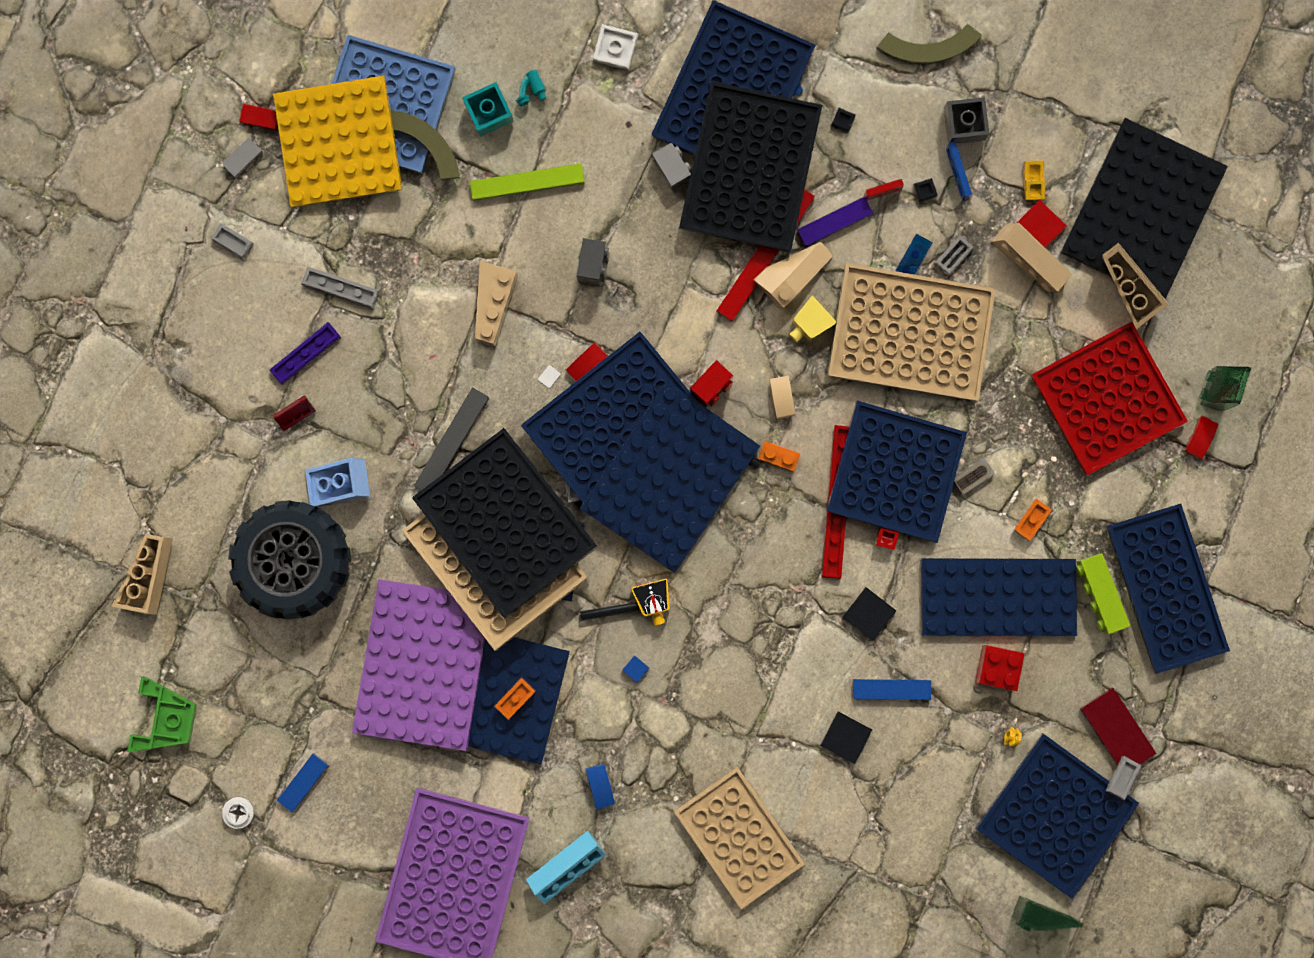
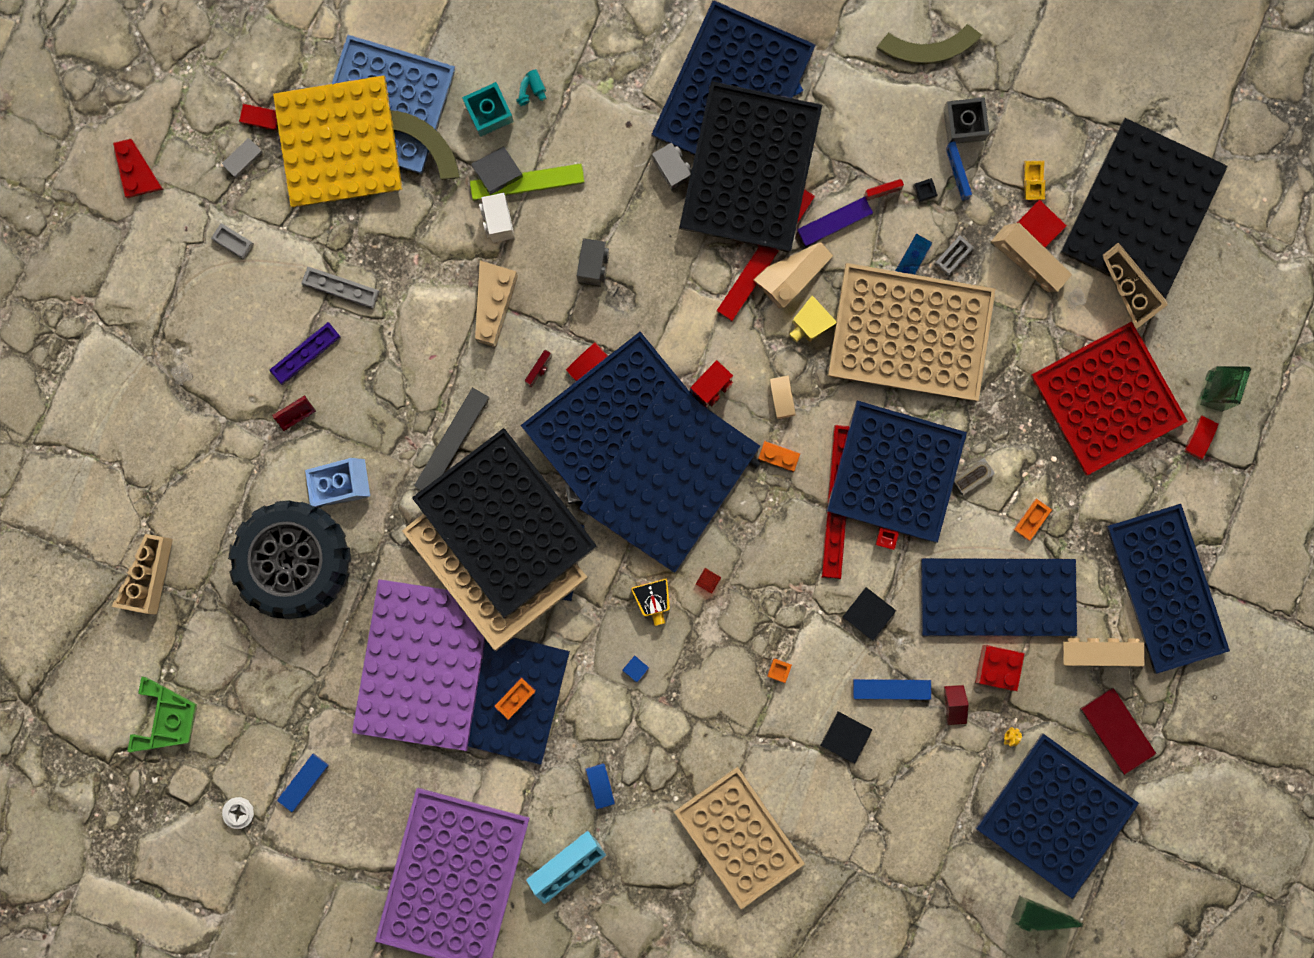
(134, 171): none -> red wing
(497, 170): none -> black tile
(497, 216): none -> white brick
(539, 368): none -> dark red plate
(549, 376): white sticker -> none
(609, 611): black piece -> none
(615, 47): white tile -> none
(708, 580): none -> clear red tile
(779, 670): none -> orange plate
(843, 120): black tile -> none
(956, 705): none -> dark red slope
(1102, 593): lime brick -> none
(1103, 653): none -> tan wedge
(1123, 778): light grey tile -> none

